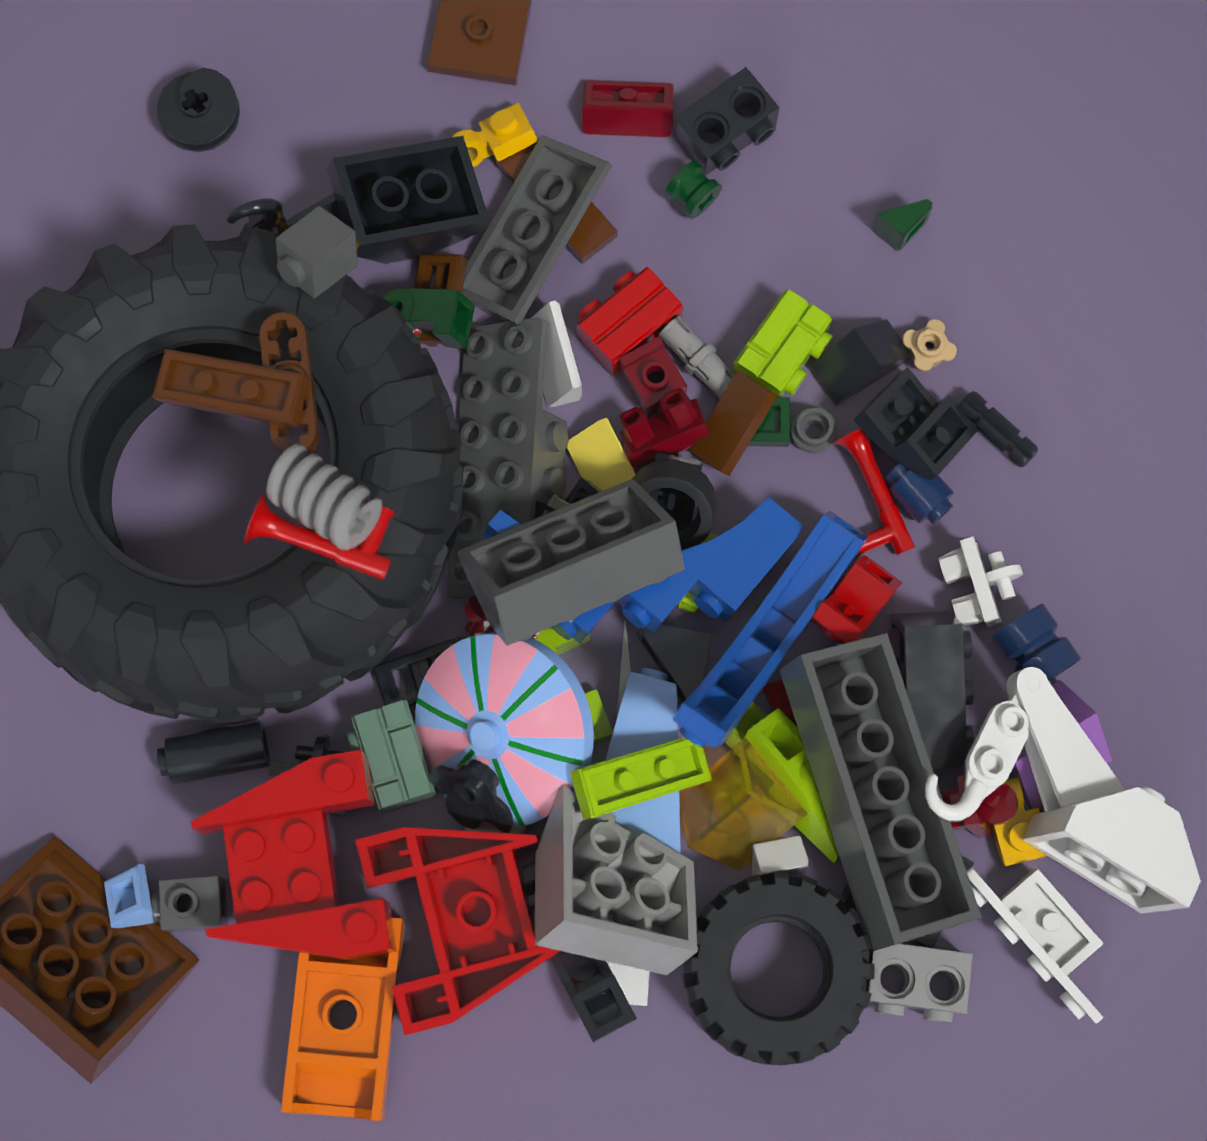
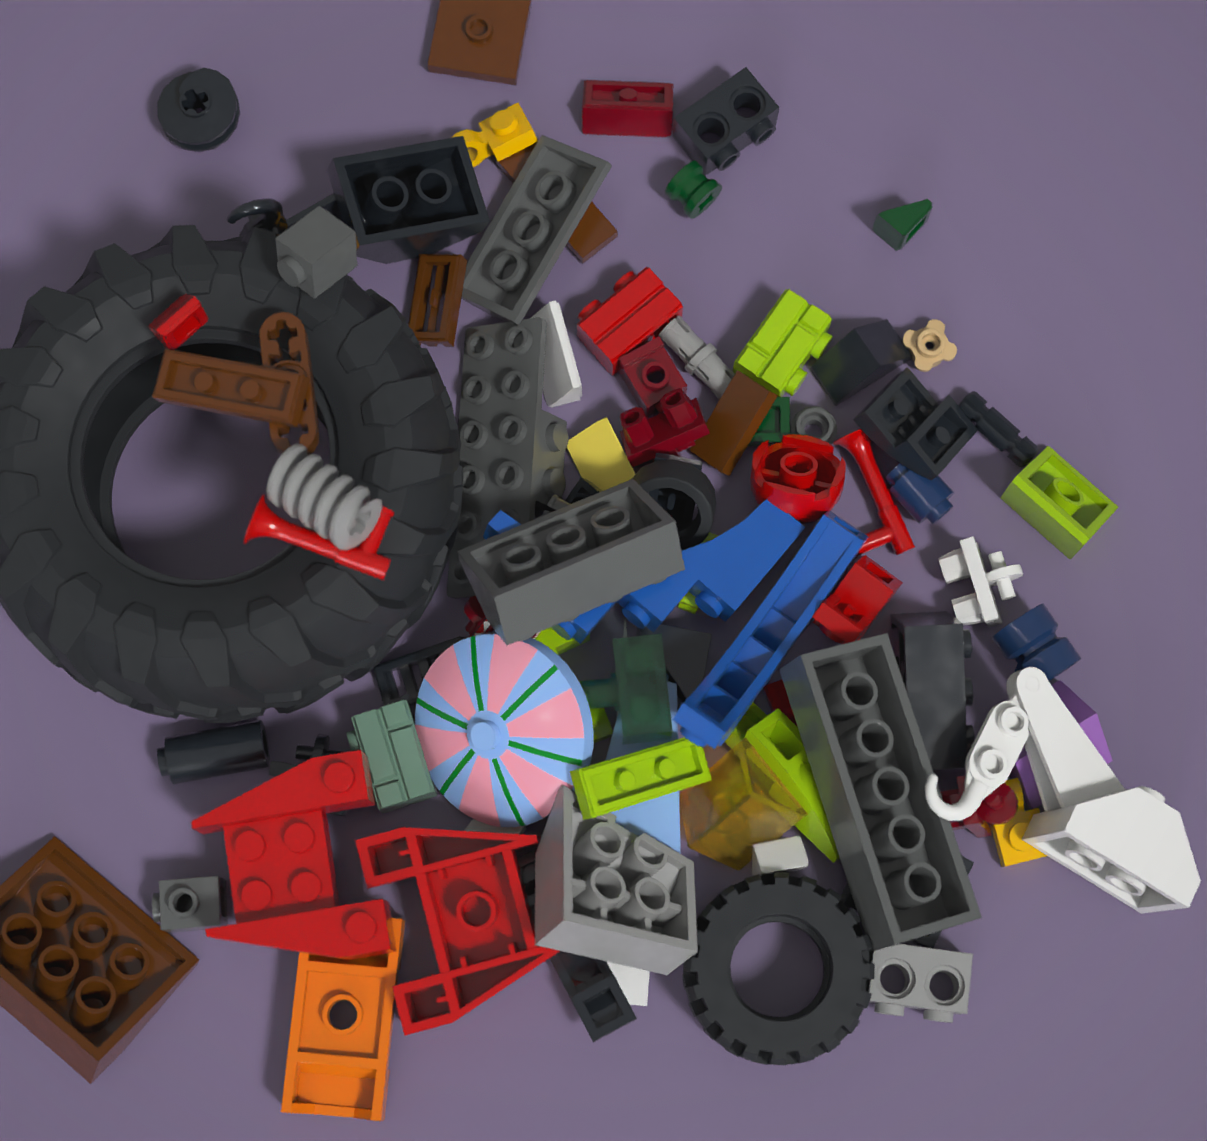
(129, 898): light blue slope -> none
(179, 321): none -> red slope
(436, 313): dark green leg -> none
(473, 795): black plate -> none
(635, 689): none -> clear green brick
(798, 476): none -> red cylinder
(1049, 929): white bracket -> none
(1058, 502): none -> lime slope

